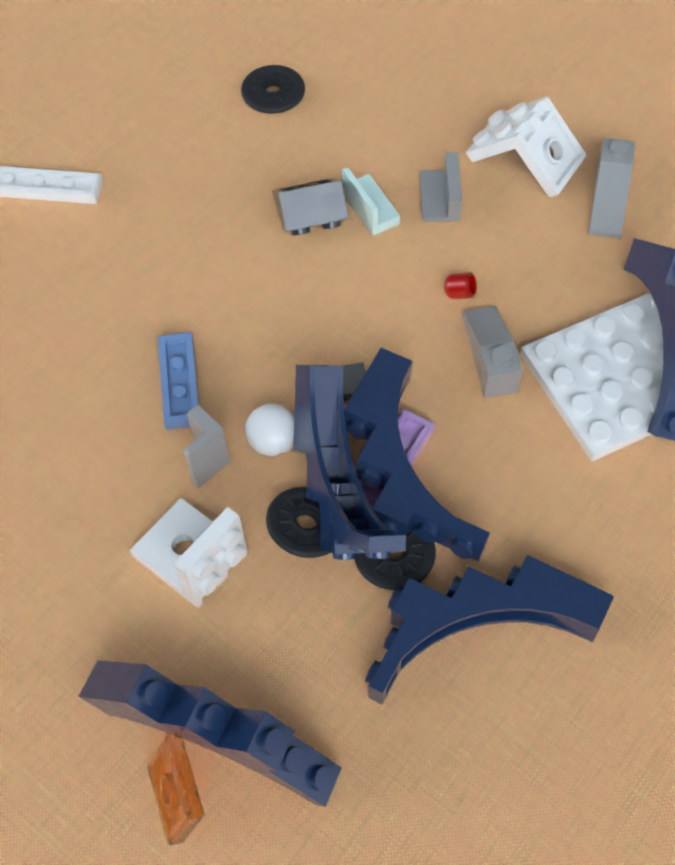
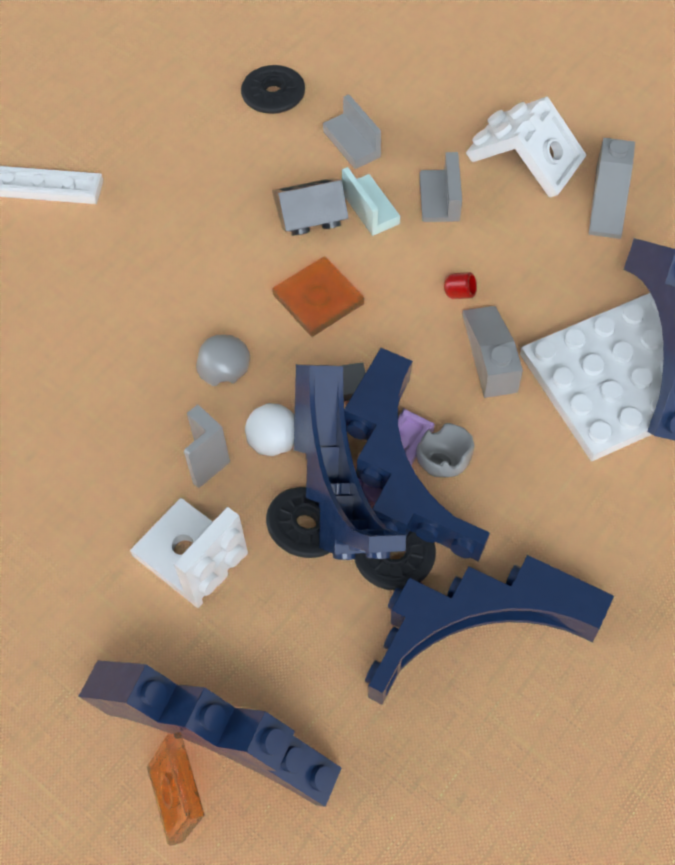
(177, 378): medium blue plate -> none
(222, 359): none -> light grey hair
(318, 296): none -> clear orange tile
(354, 134): none -> light grey panel
(446, 451): none -> light grey hair

